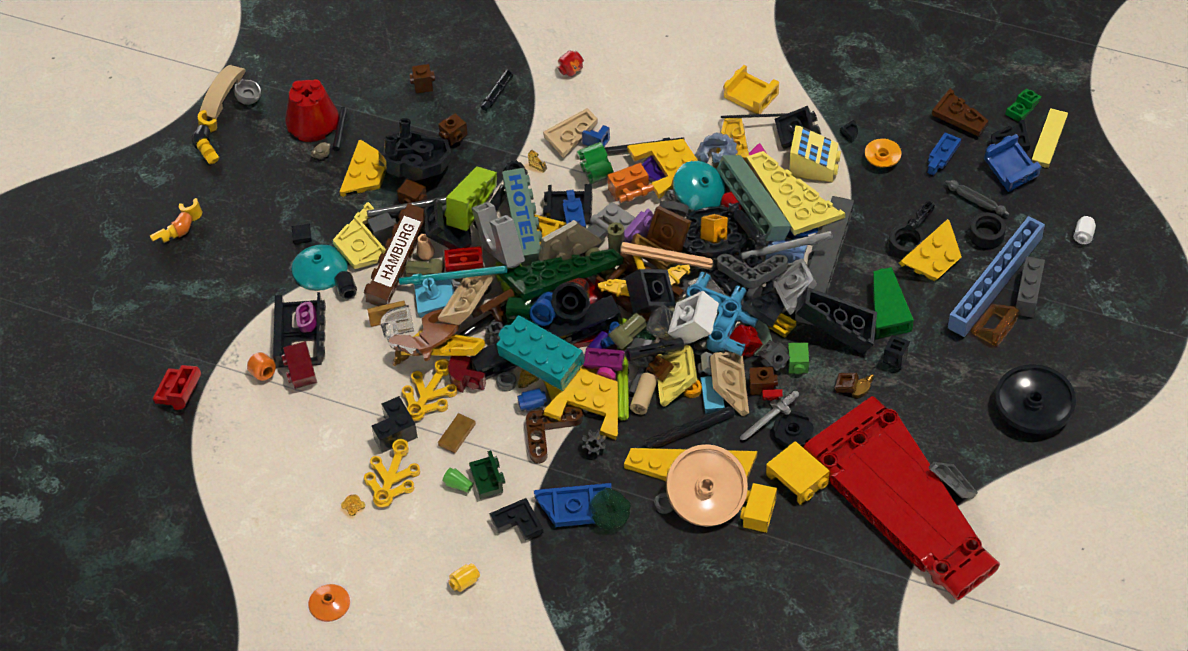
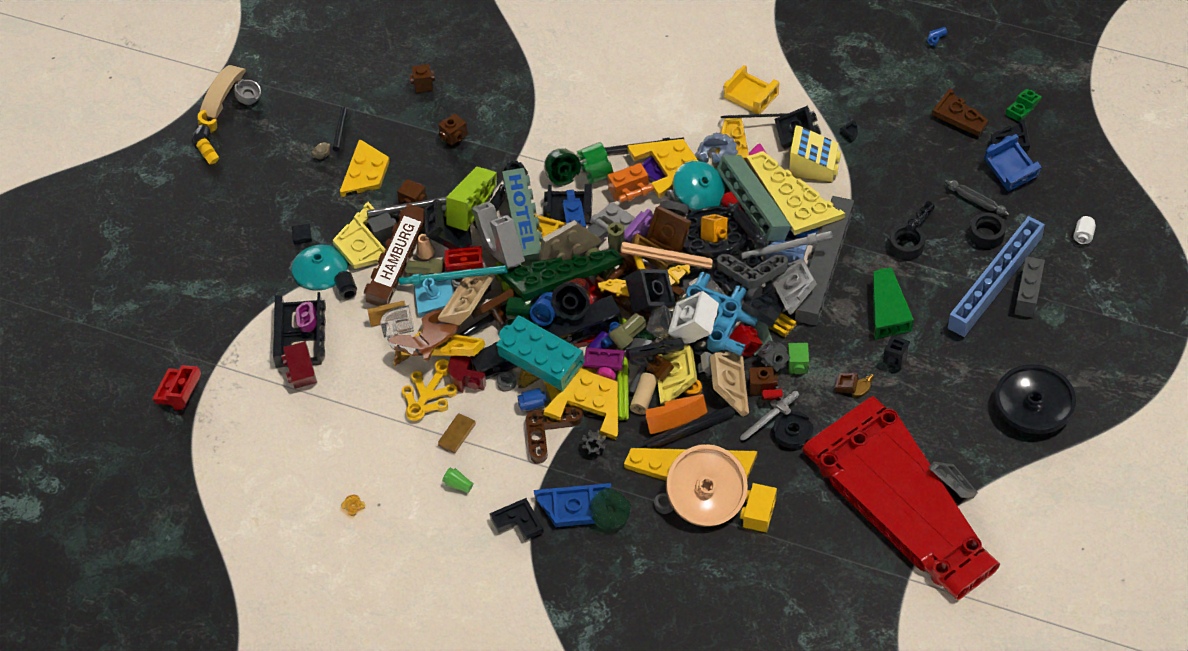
(182, 223): yellow piece -> none
(261, 366): orange head -> none
(310, 111): red cone -> none
(331, 609): orange dish -> none
(391, 477): yellow plant -> none
(397, 425): black brick -> none
(413, 153): black brick -> none
(463, 577): yellow brick -> none
(486, 476): dark green bracket -> none
(492, 332): dark grey gear -> none
(498, 87): black piece -> none
(535, 162): clear yellow tile -> none
(561, 166): none -> dark green cylinder
(568, 133): tan wing -> none
(570, 63): red head -> none
(593, 137): blue panel -> none
(675, 413): none -> orange slope
(711, 398): medium azure tile -> none
(798, 472): yellow panel -> none
(838, 318): black wedge -> none
(883, 153): light orange dish -> none
(934, 35): none -> blue arm
(934, 253): yellow wing -> none
(942, 152): blue hinge -> none
(996, 335): clear orange tile -> none
(1049, 137): light yellow tile -> none

